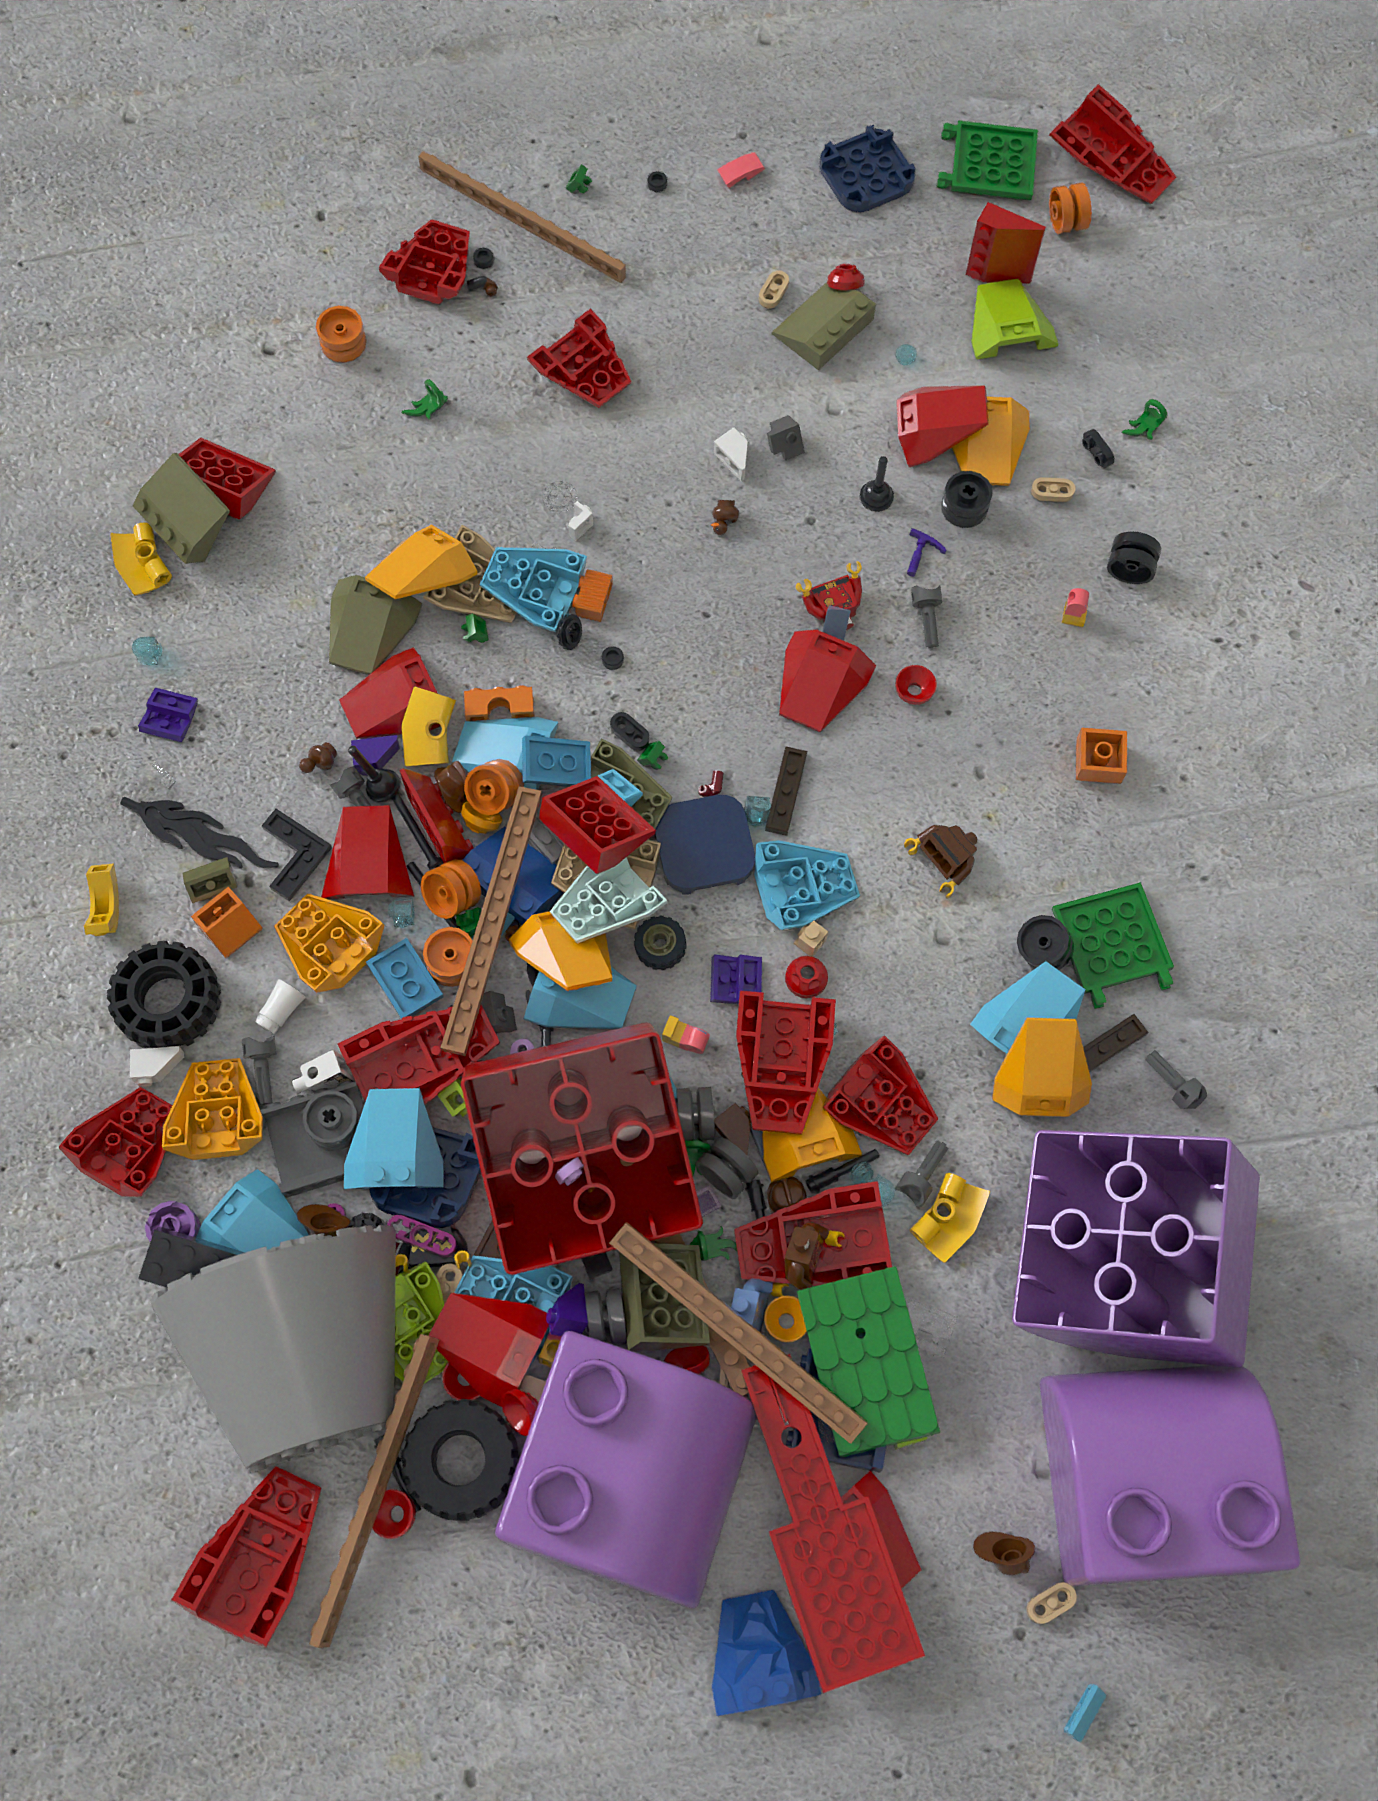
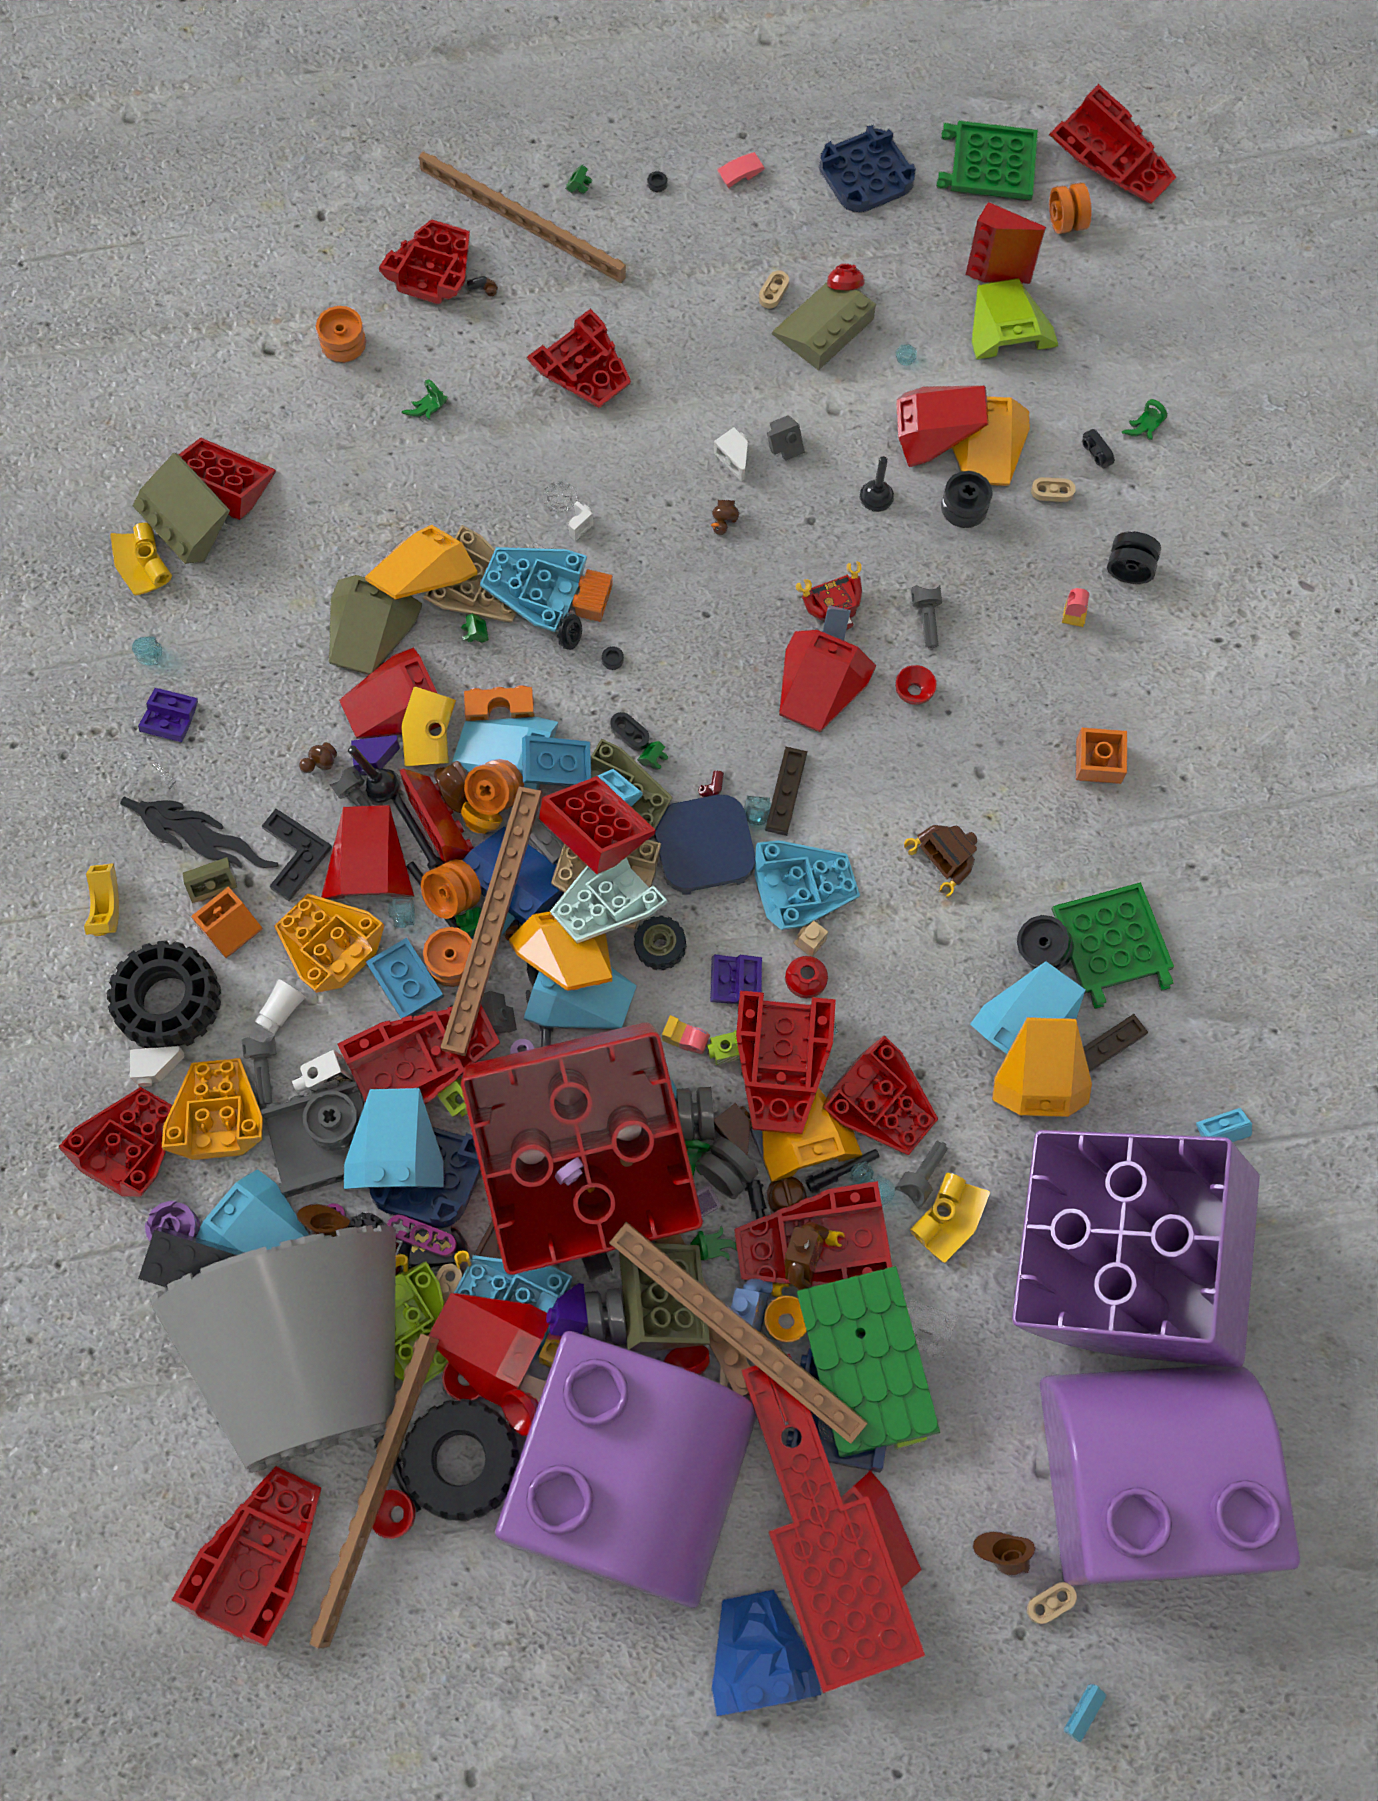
(483, 258): black tile -> none
(723, 1055): none -> lime brick
(923, 538): dark purple piece -> none
(1188, 1094): dark grey piece -> none
(1230, 1125): none -> medium azure slope

